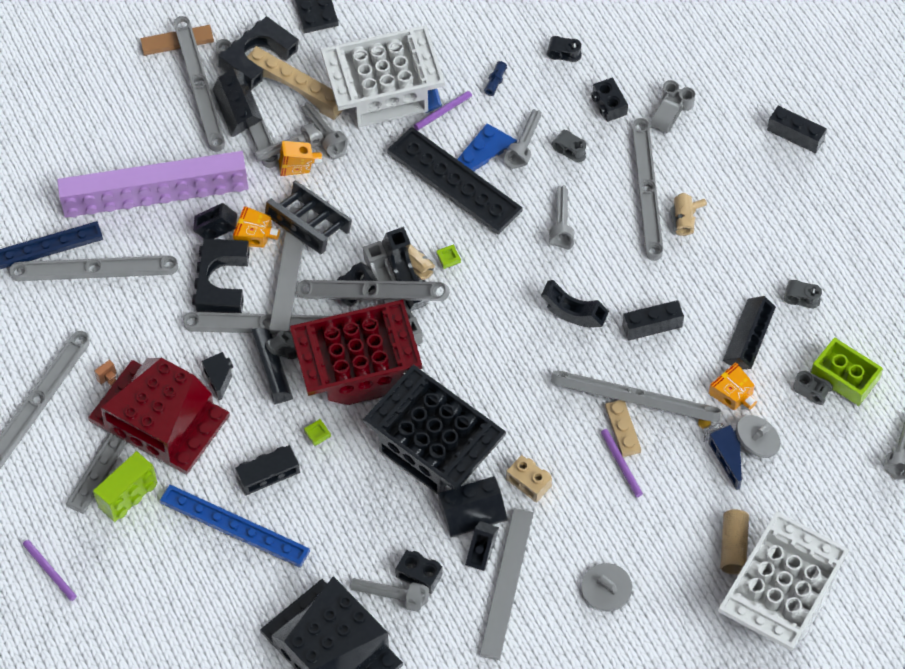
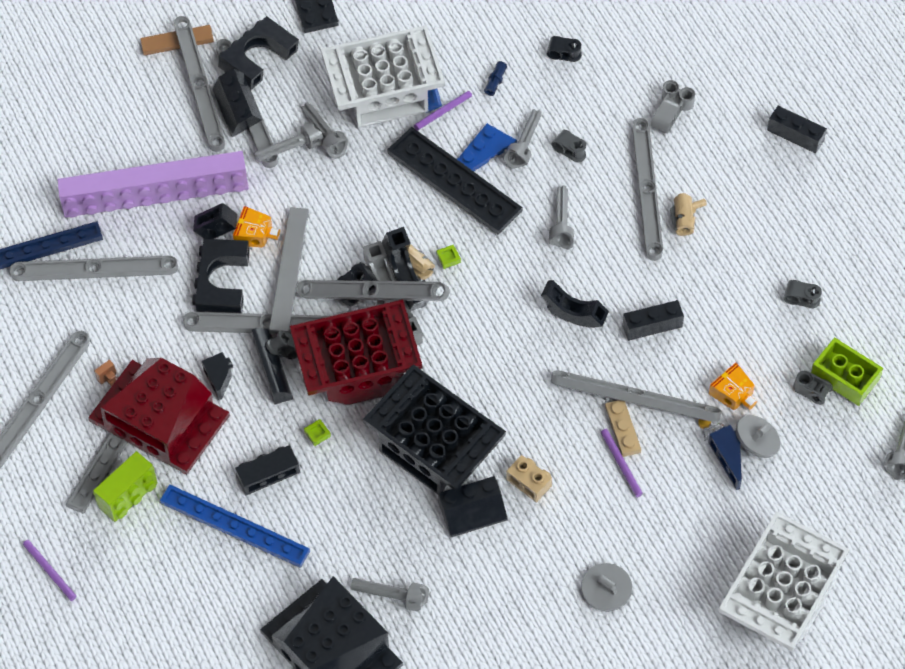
(297, 158): light orange torso -> none
(301, 229): black fence -> none
(311, 89): tan arch -> none
(416, 574): black brick -> none
(481, 545): black slope -> none
(506, 584): light grey tile -> none
(612, 104): black brick -> none
(734, 541): tan piece -> none
(749, 332): black brick -> none

